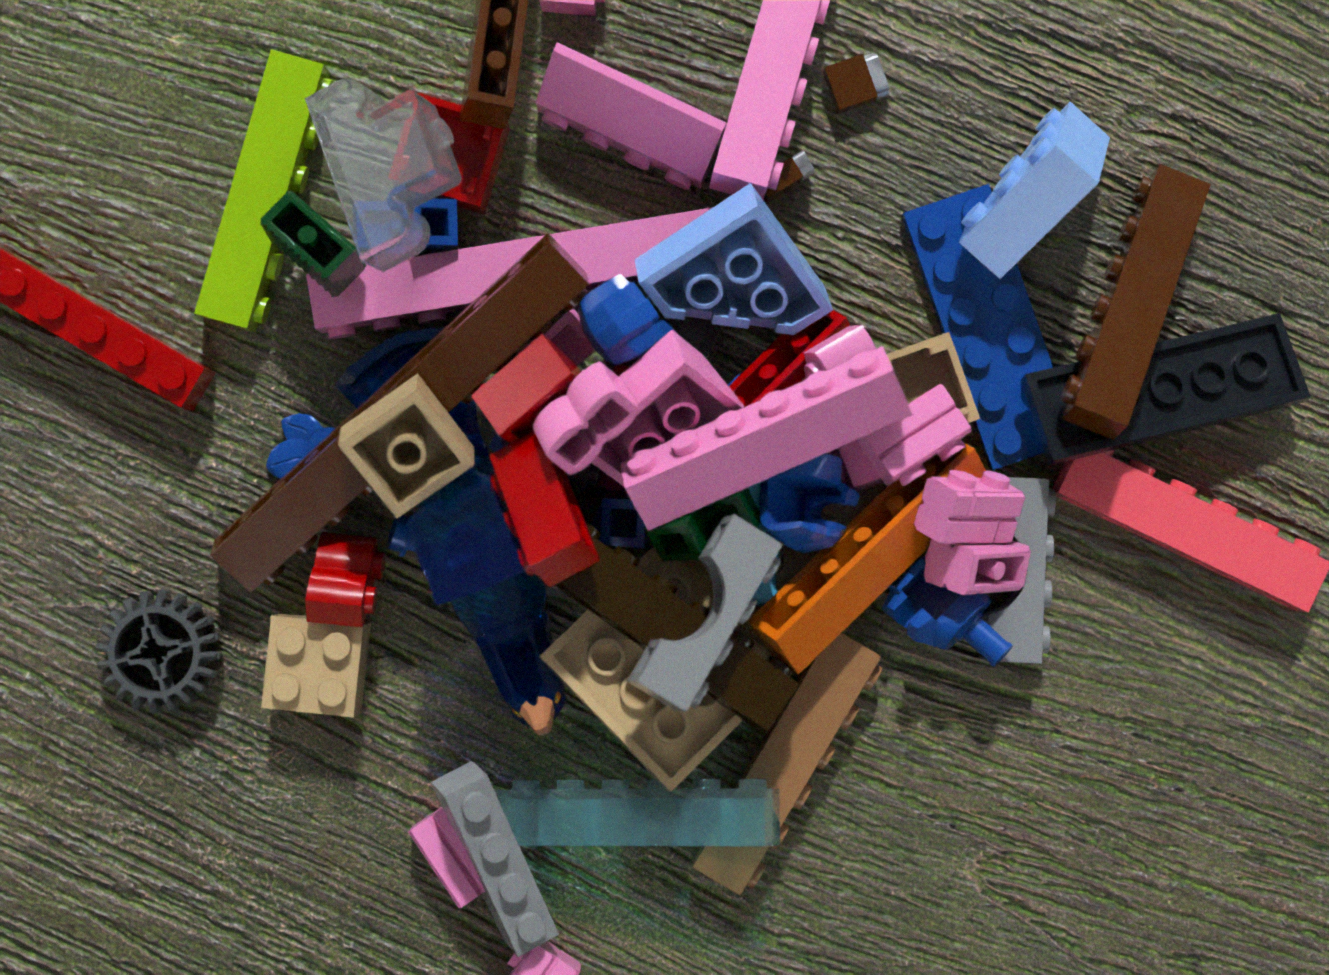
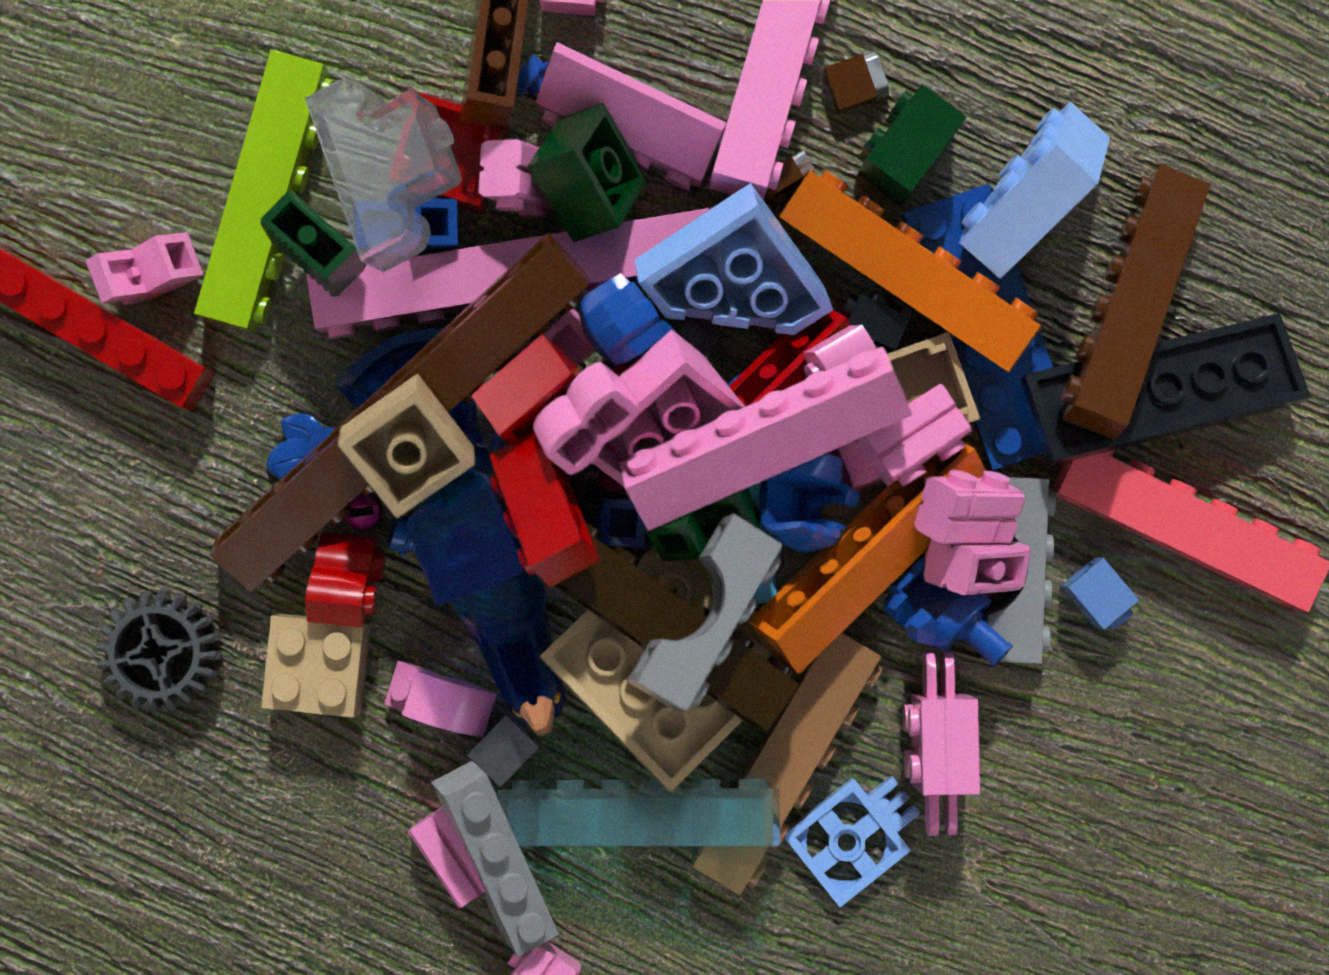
(146, 270): none -> bright pink brick
(368, 521): none -> dark pink hinge
(440, 700): none -> bright pink brick
(504, 749): none -> flat silver brick
(509, 178): none -> bright pink brick
(531, 76): none -> blue plate
(587, 173): none -> dark green brick
(878, 318): none -> black brick
(881, 814): none -> light blue piece
(910, 270): none -> orange brick
(916, 137): none -> dark green brick
(942, 743): none -> bright pink brick
(1100, 594): none -> medium blue brick

